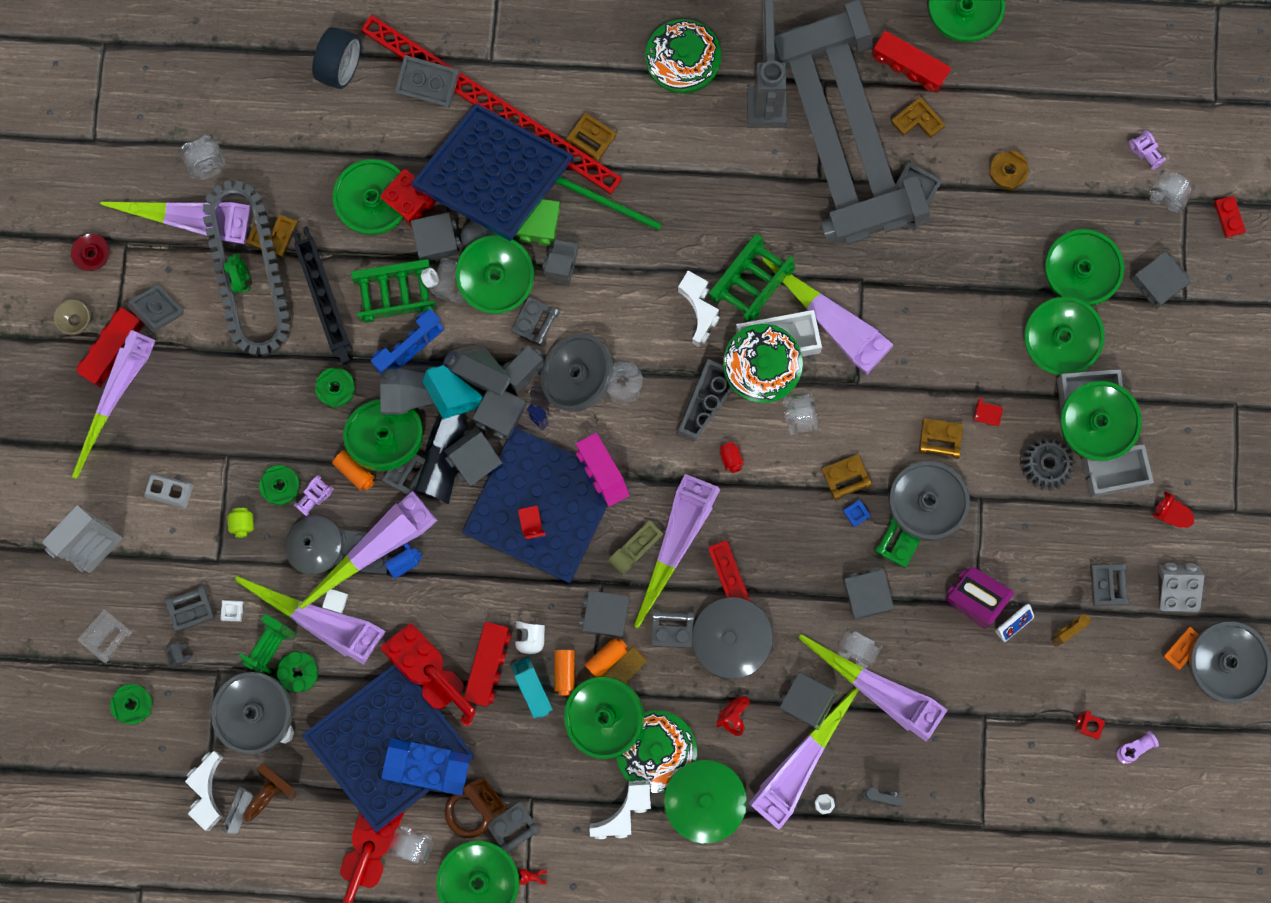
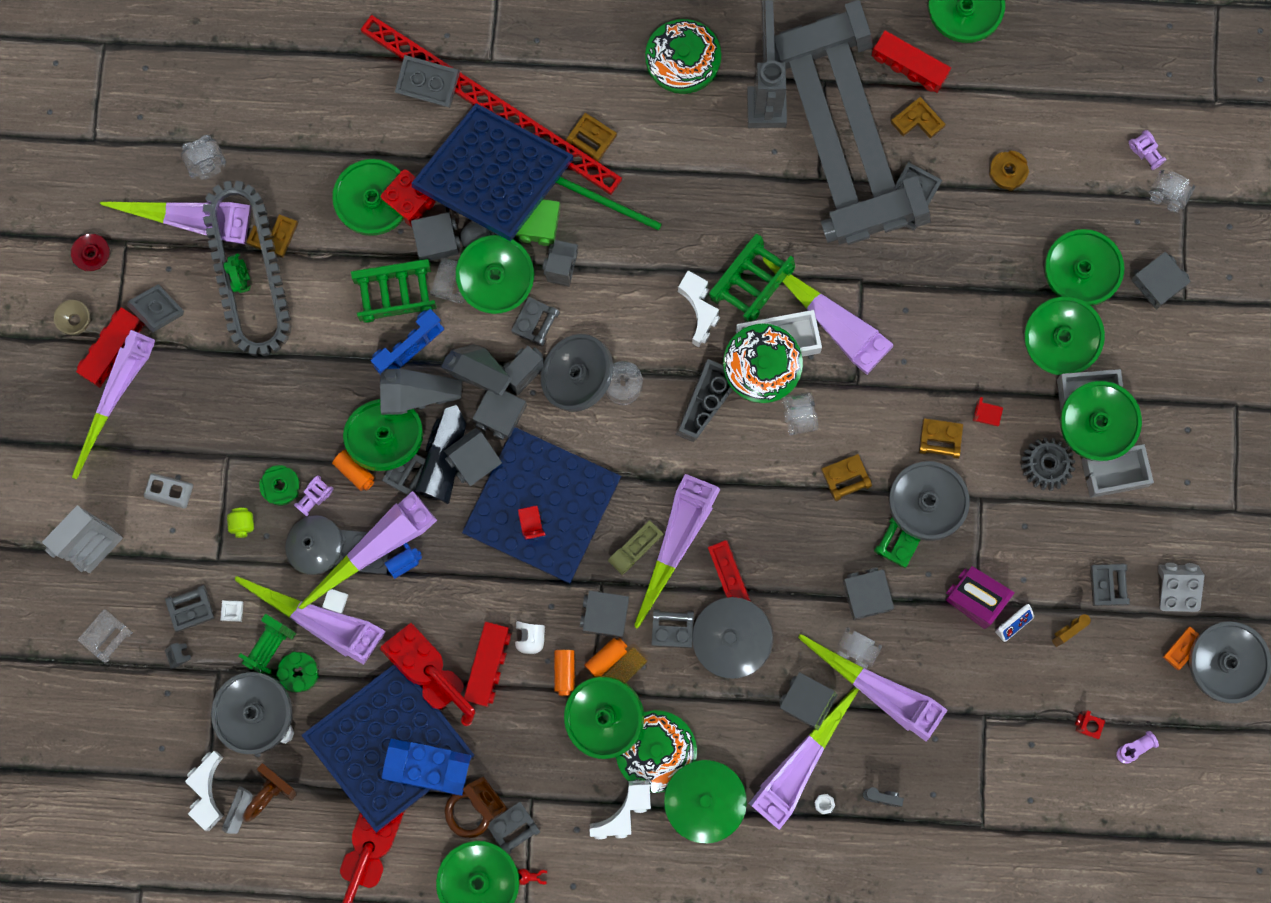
(138, 695): green plate -> none
(322, 296): black hinge -> none
(336, 57): black wheel -> none
(336, 376): green plate -> none
(411, 846): clear brick -> none
(429, 277): white tile -> none
(450, 392): teal slope -> none
(531, 687): teal slope -> none
(538, 416): clear blue plate -> none
(602, 469): dark pink wedge -> none
(731, 457): red brick -> none
(731, 713): red piece -> none
(856, 513): blue tile -> none
(1174, 512): red piece -> none
(1229, 217): red plate -> none

